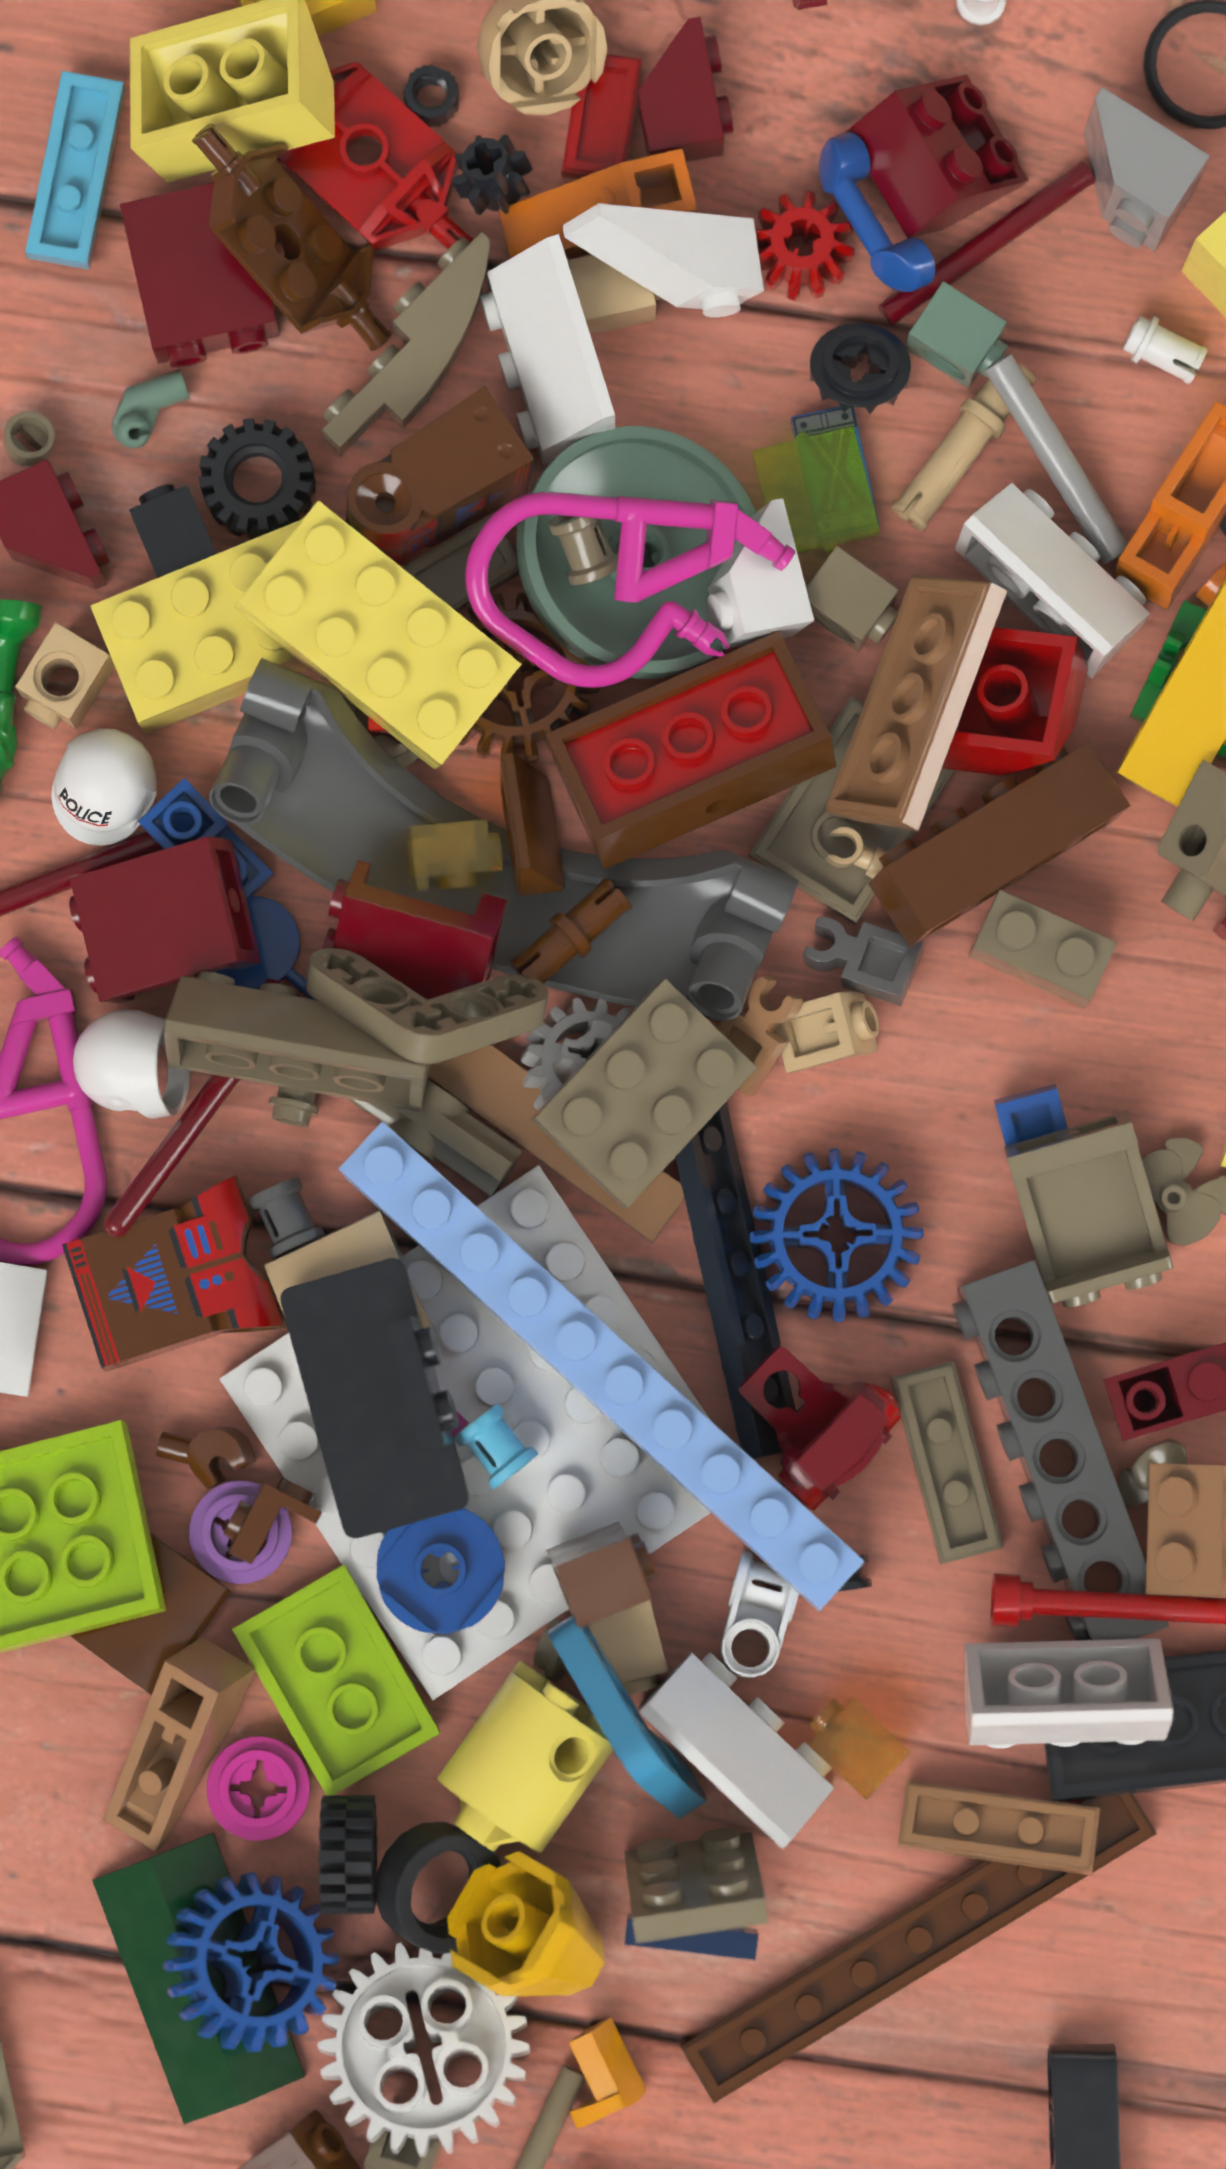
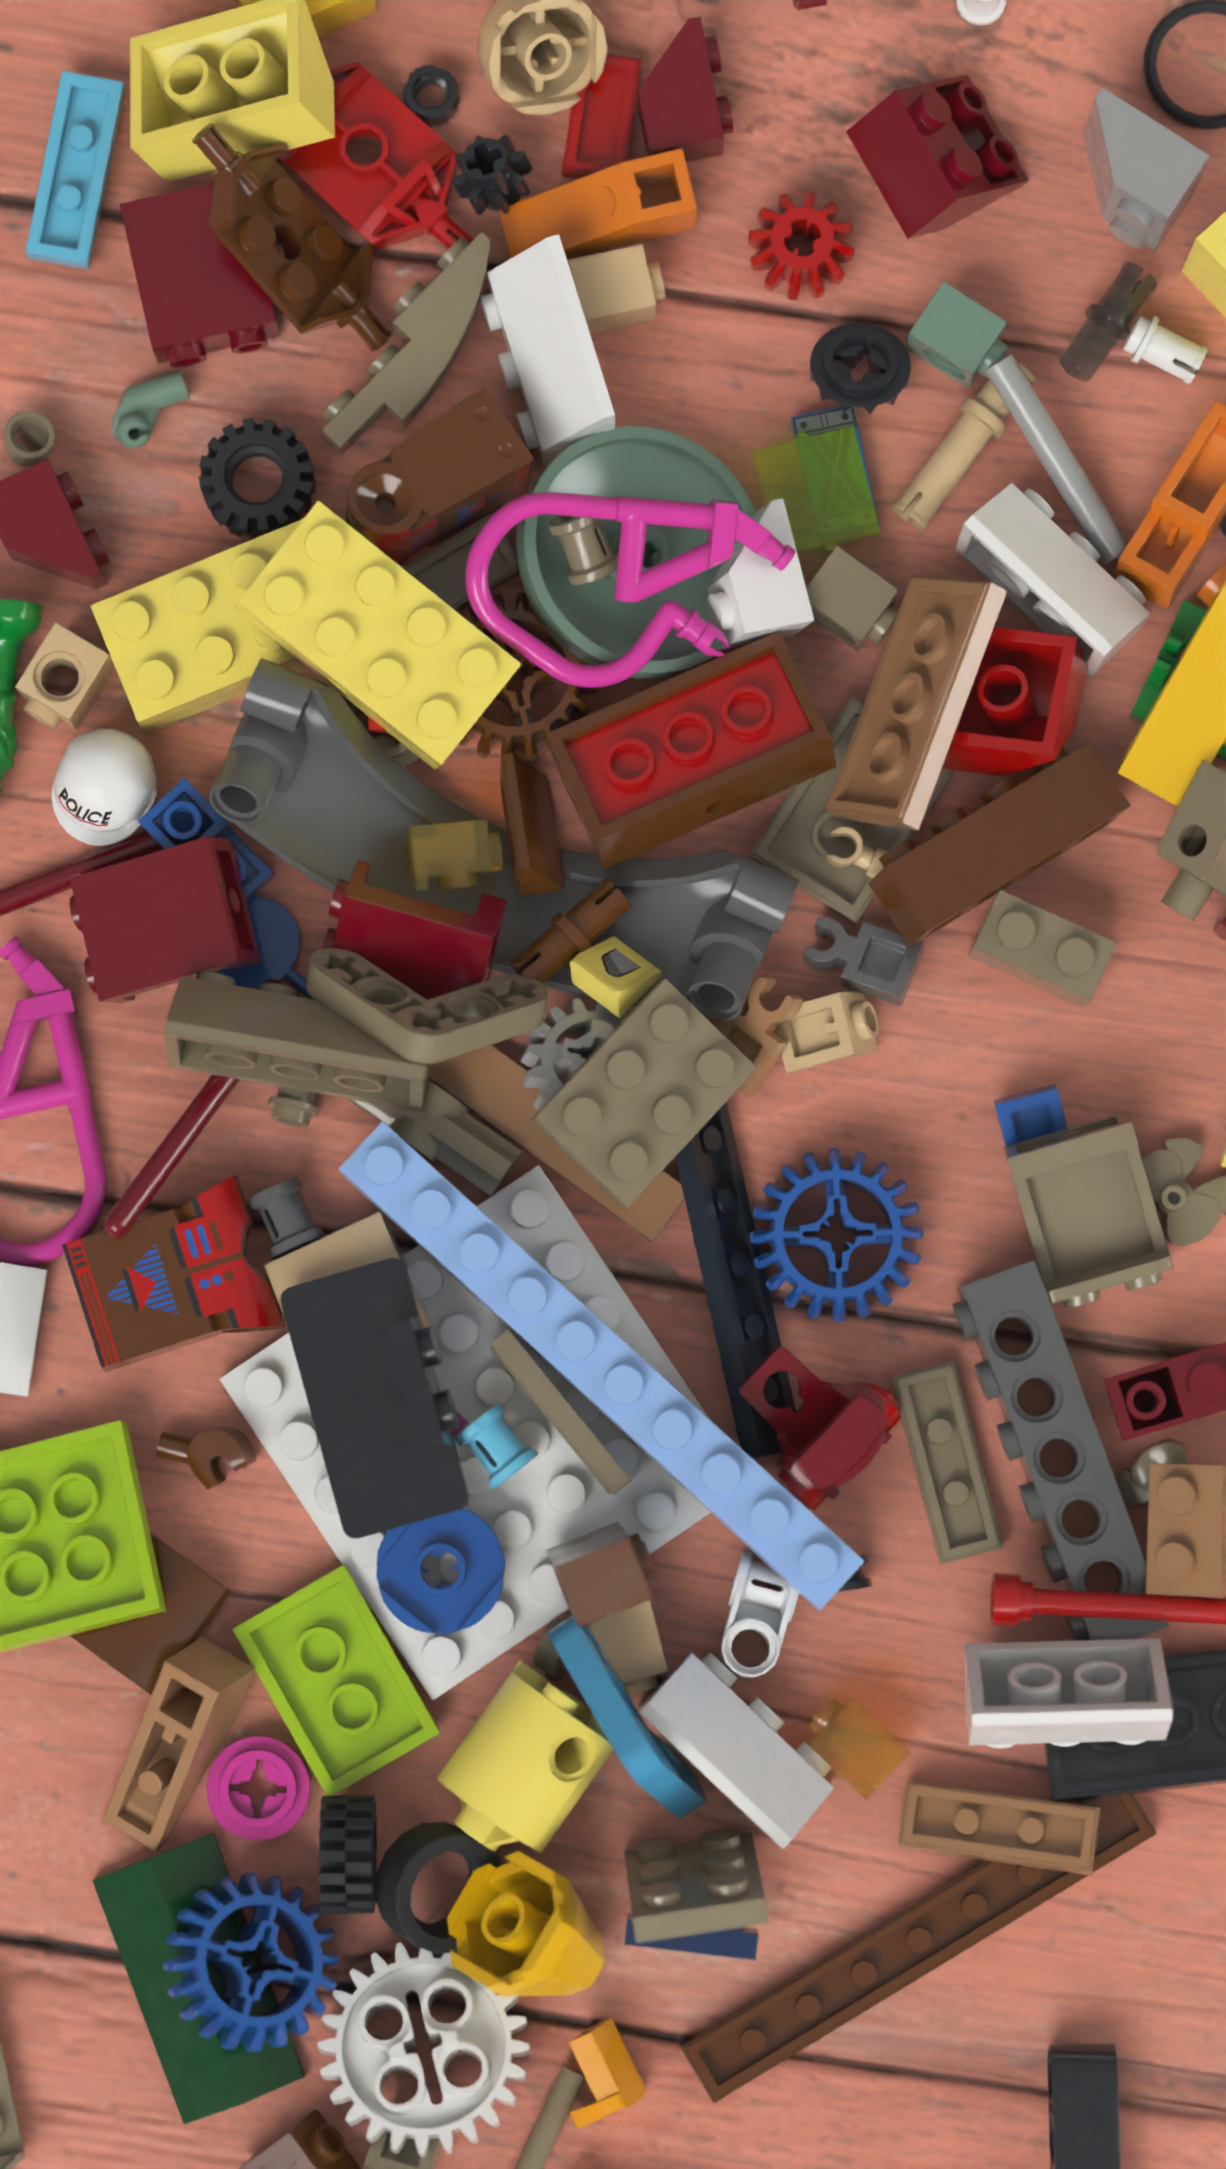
(119, 1065): white helmet -> none
(171, 529): black brick -> none
(212, 1547): medium lavender gear -> none
(252, 1522): reddish brown bracket -> none
(559, 1412): none -> dark tan tile
(613, 975): none -> light yellow slope
(676, 254): white slope -> none
(900, 266): blue bar -> none
(991, 240): dark red bar -> none
(1107, 322): none -> clear smoke axle

